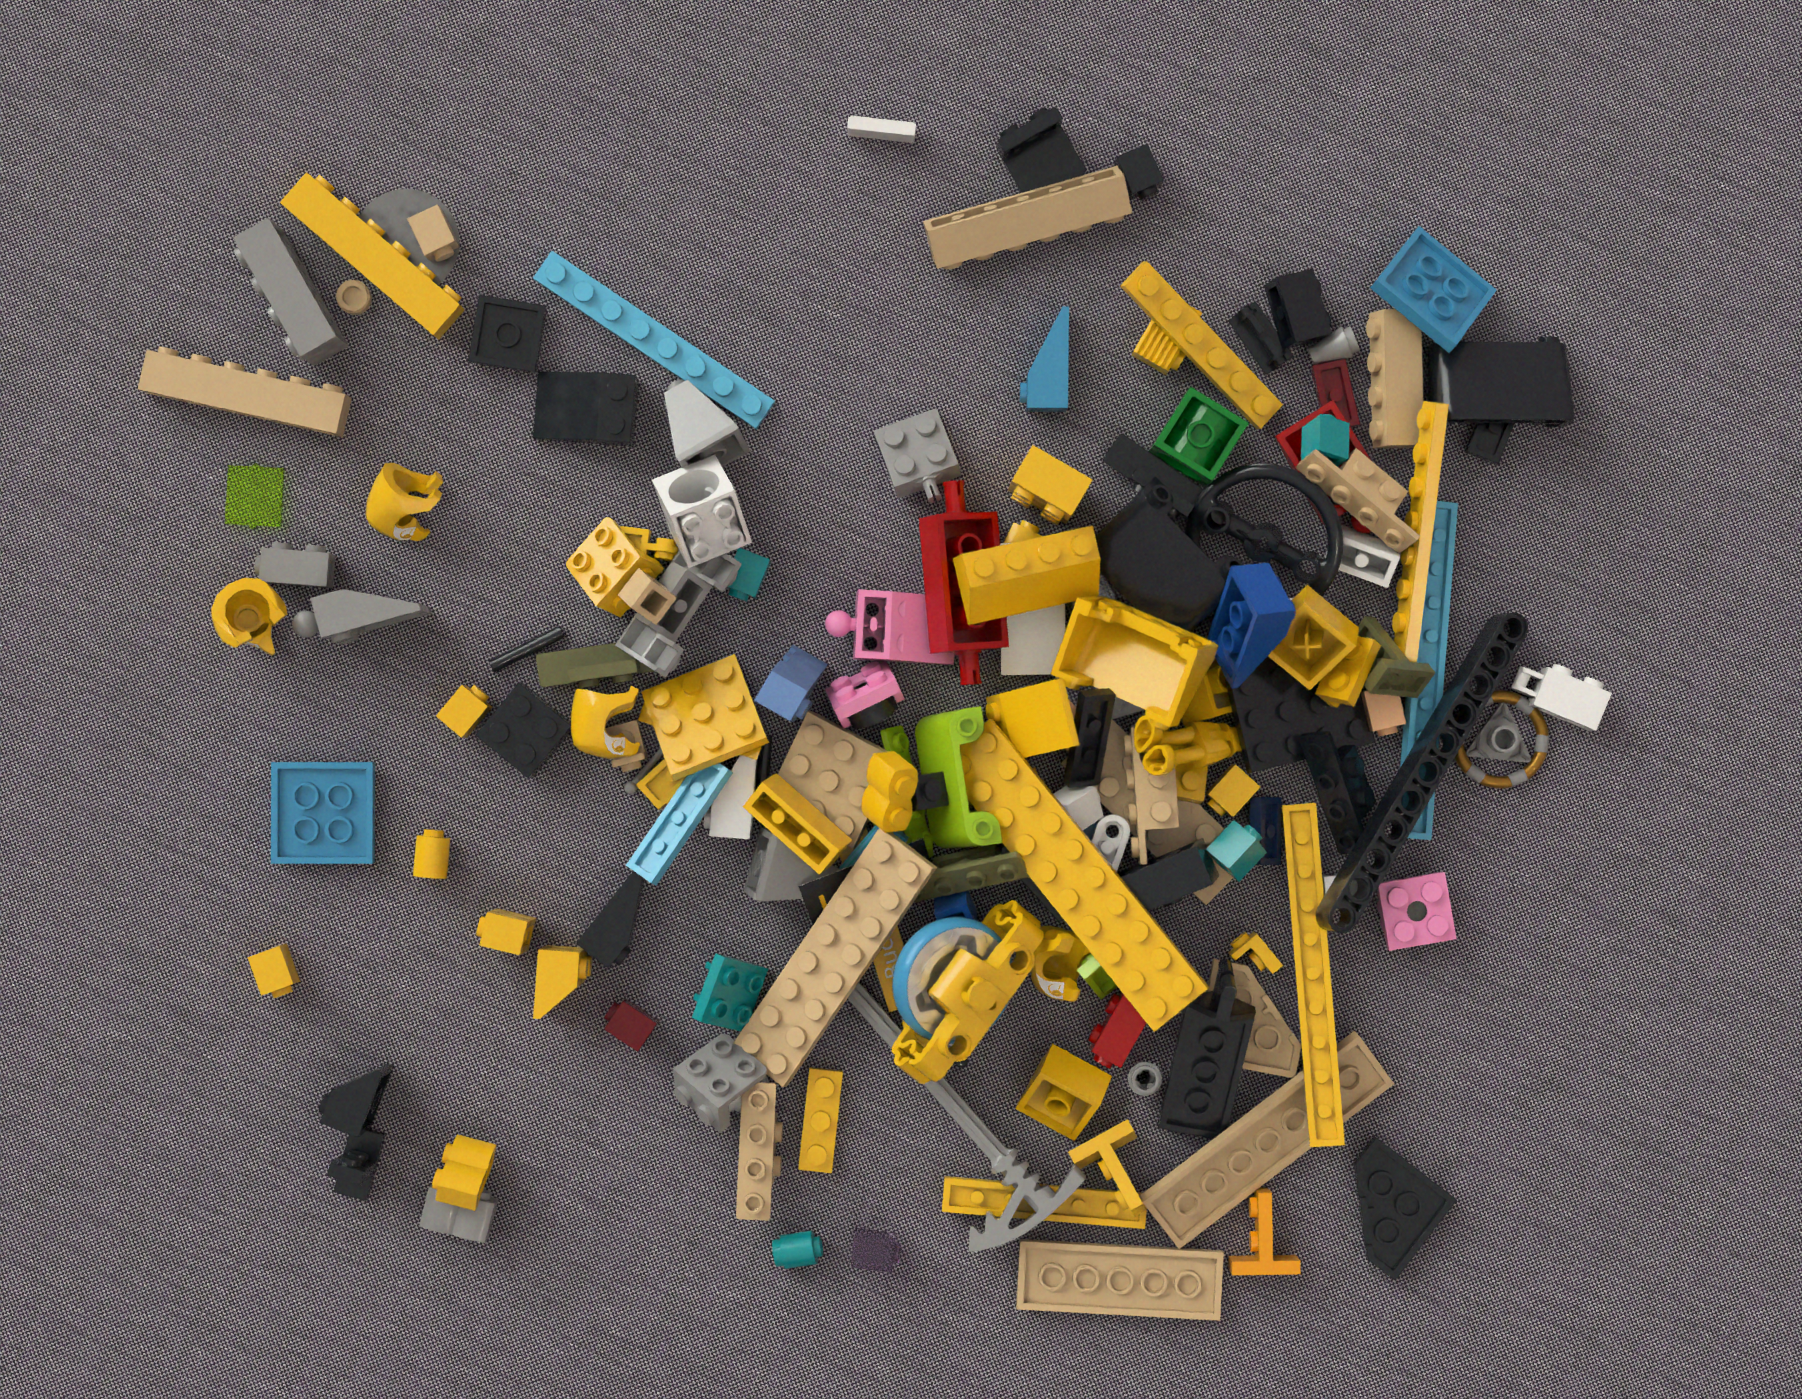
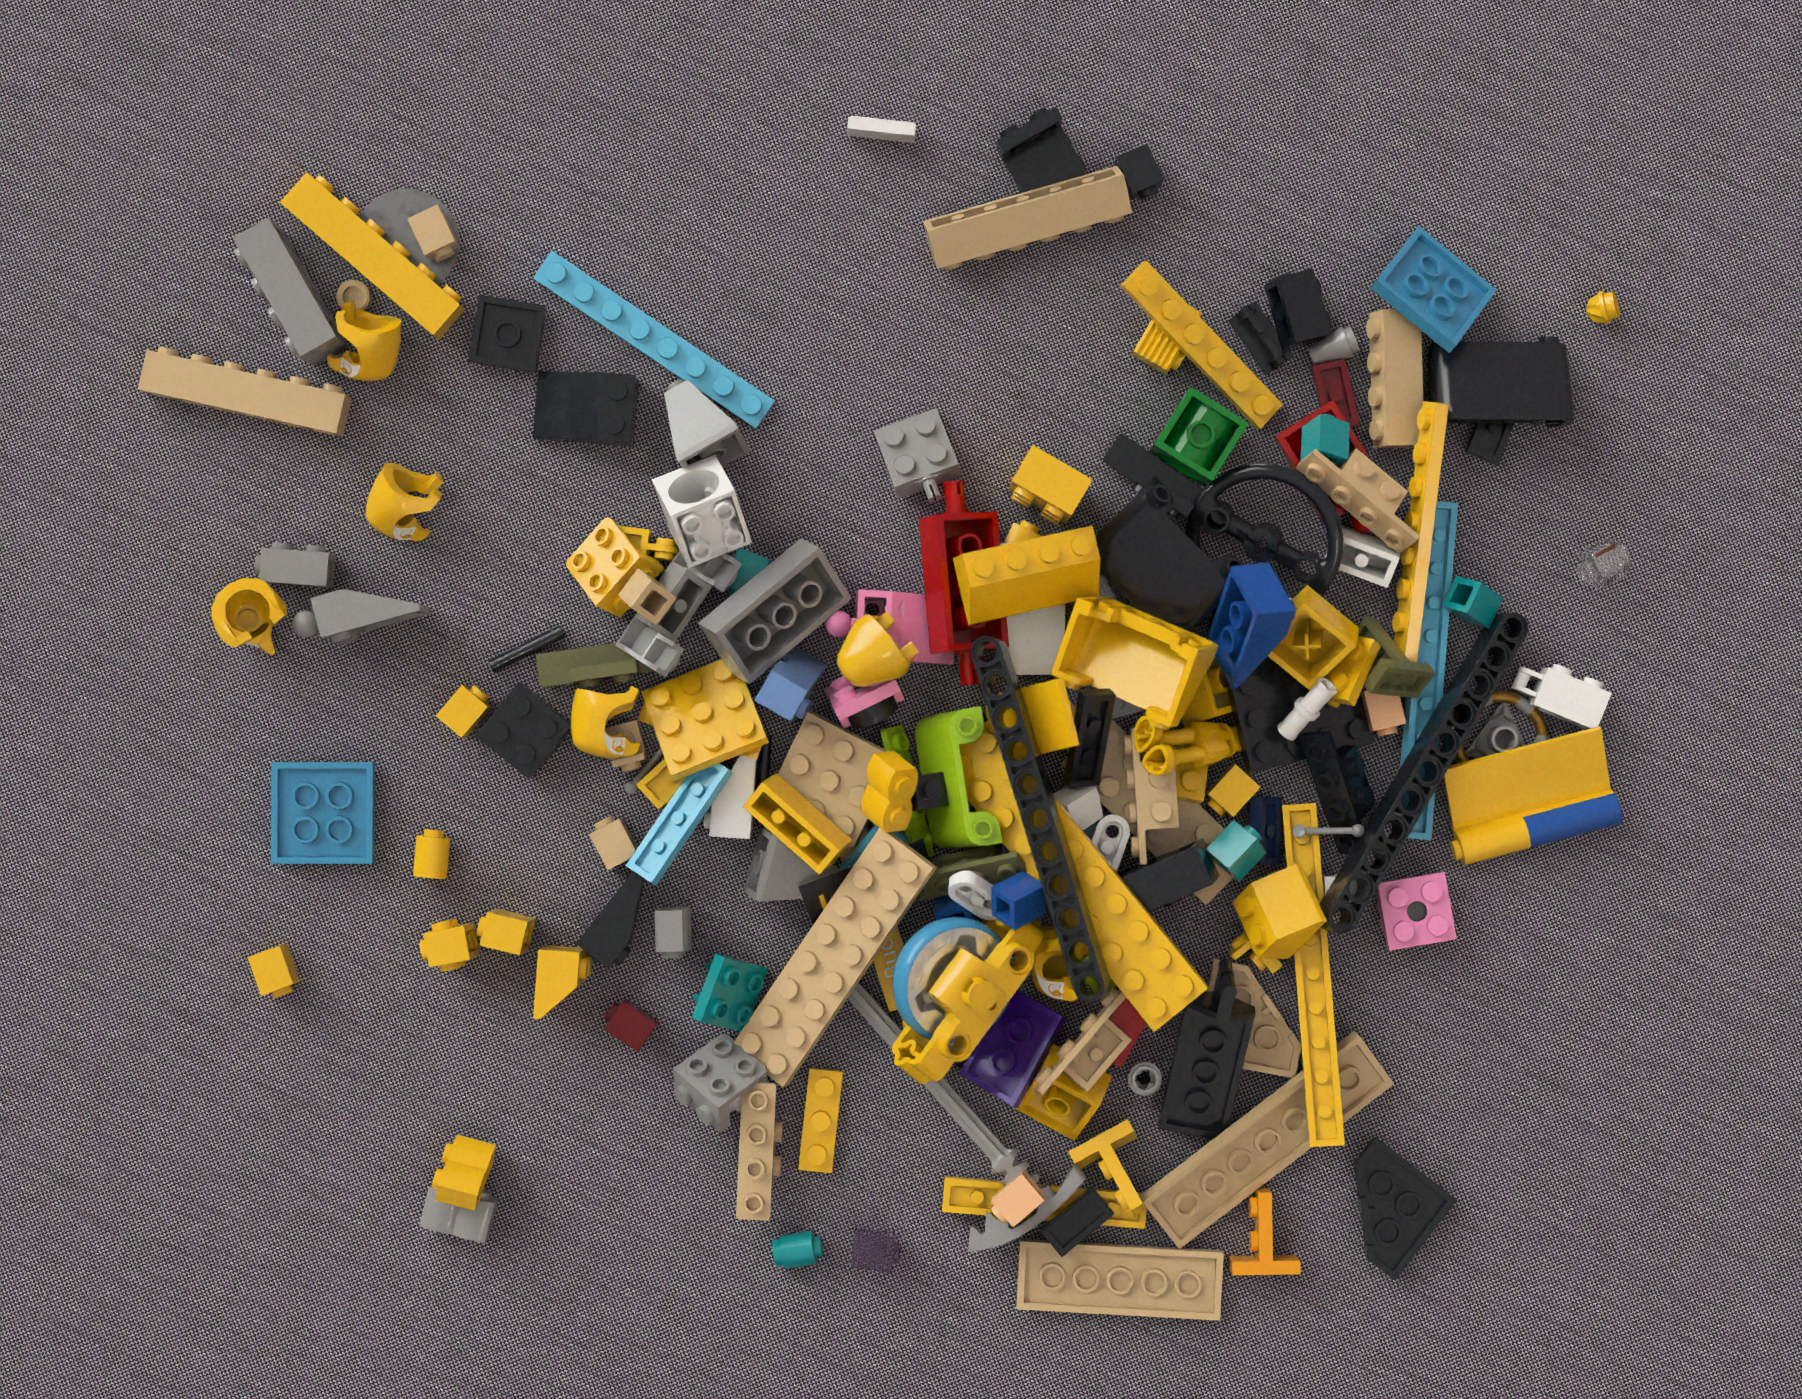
(254, 496): clear neon green piece -> none
(355, 1102): black slope -> none
(357, 1165): black bracket -> none
(375, 339): none -> yellow piece
(449, 944): none -> yellow brick
(613, 841): none -> tan brick
(673, 931): none -> light grey brick
(775, 610): none -> light grey brick
(871, 653): none -> yellow piece
(971, 893): none -> white plate
(1013, 1049): none -> dark purple plate
(1017, 1199): none -> light nougat brick
(1018, 900): none -> blue brick
(1048, 377): dark azure slope -> none
(1053, 830): none -> black beam
(1076, 1221): none -> black tile
(1091, 1052): none -> tan bracket
(1279, 913): none -> yellow slope
(1300, 831): none -> light grey hinge
(1307, 708): none -> white pin
(1472, 602): none -> teal brick
(1530, 796): none -> yellow door
(1603, 307): none -> yellow plate
(1603, 563): none -> clear head

